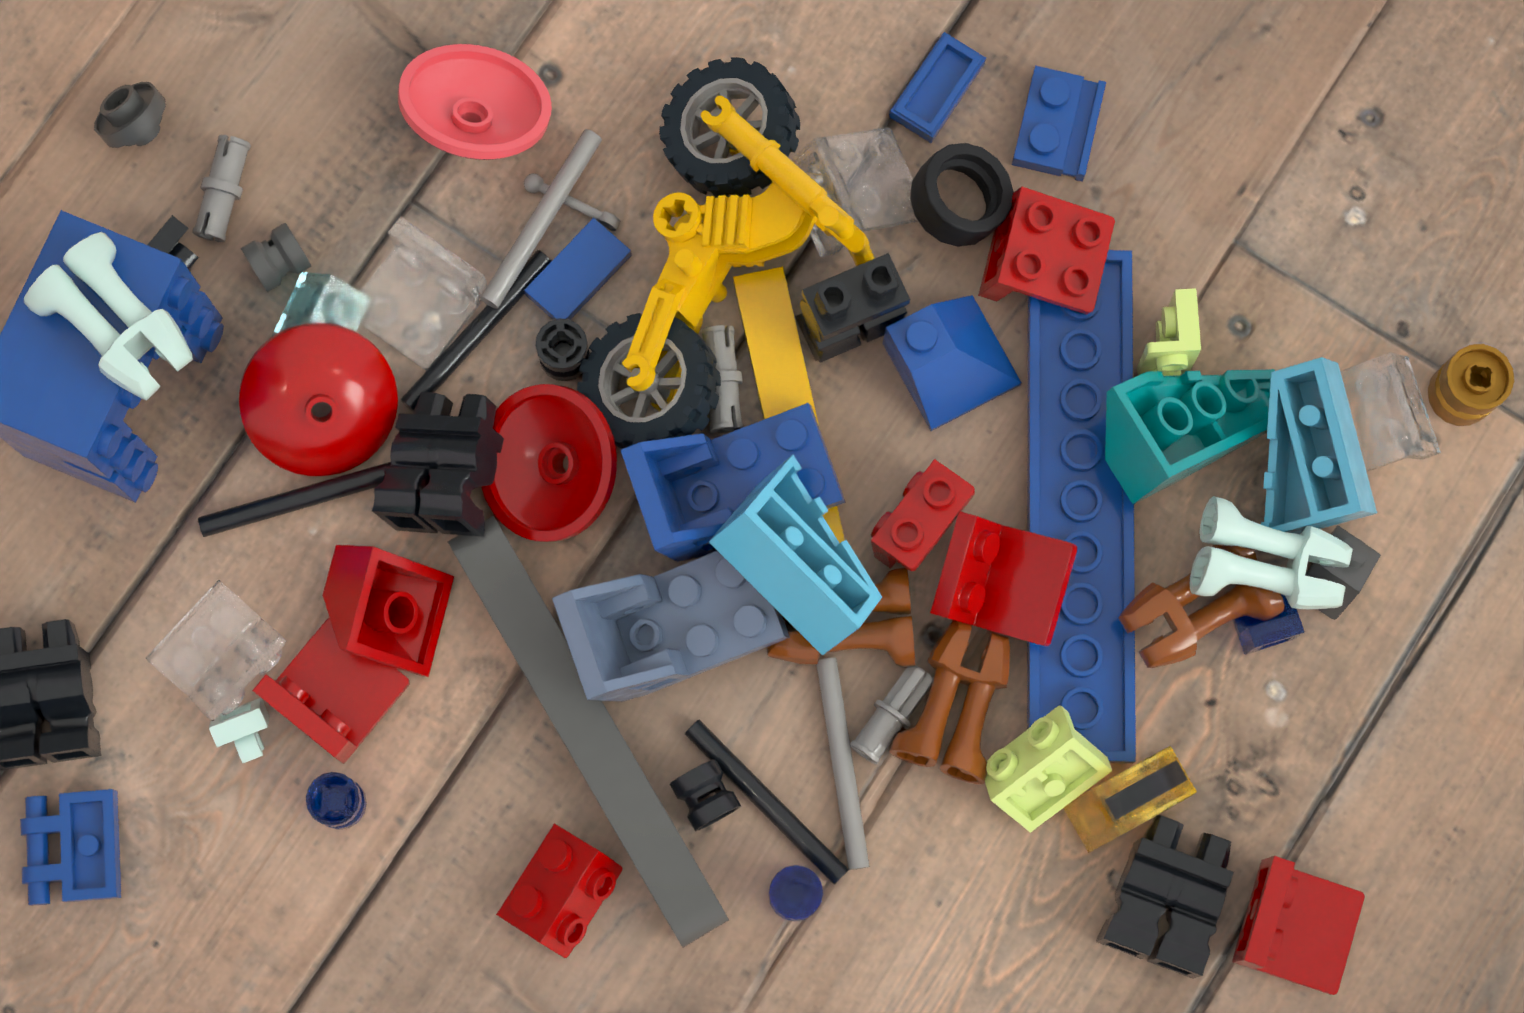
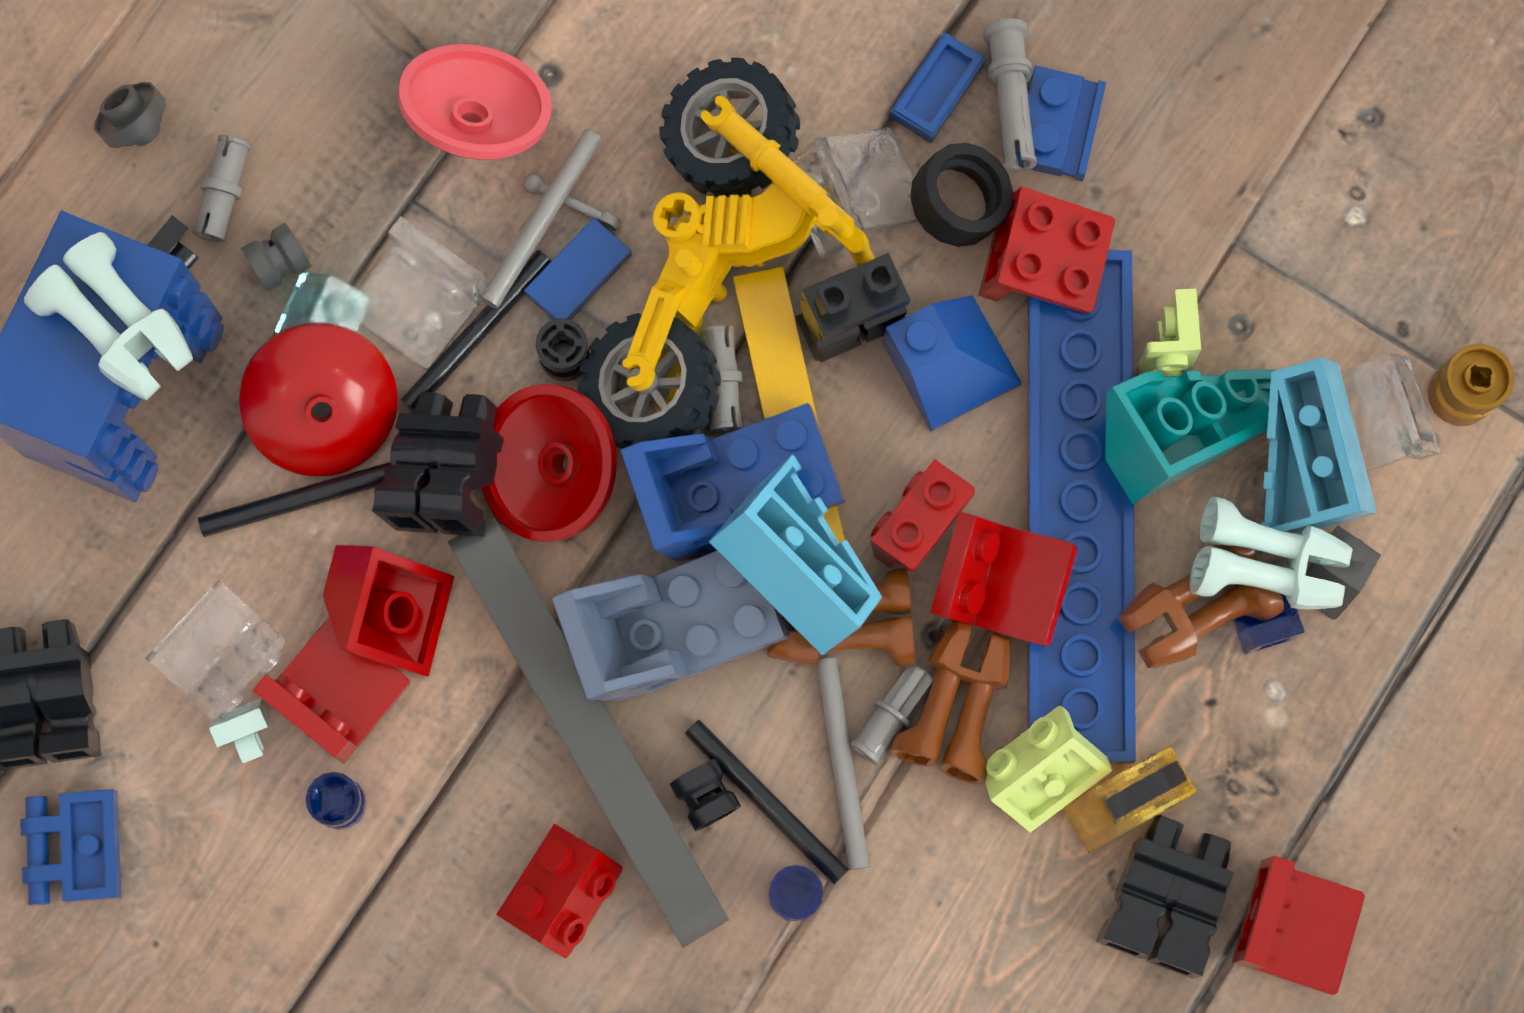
(1010, 75): none -> light grey pin

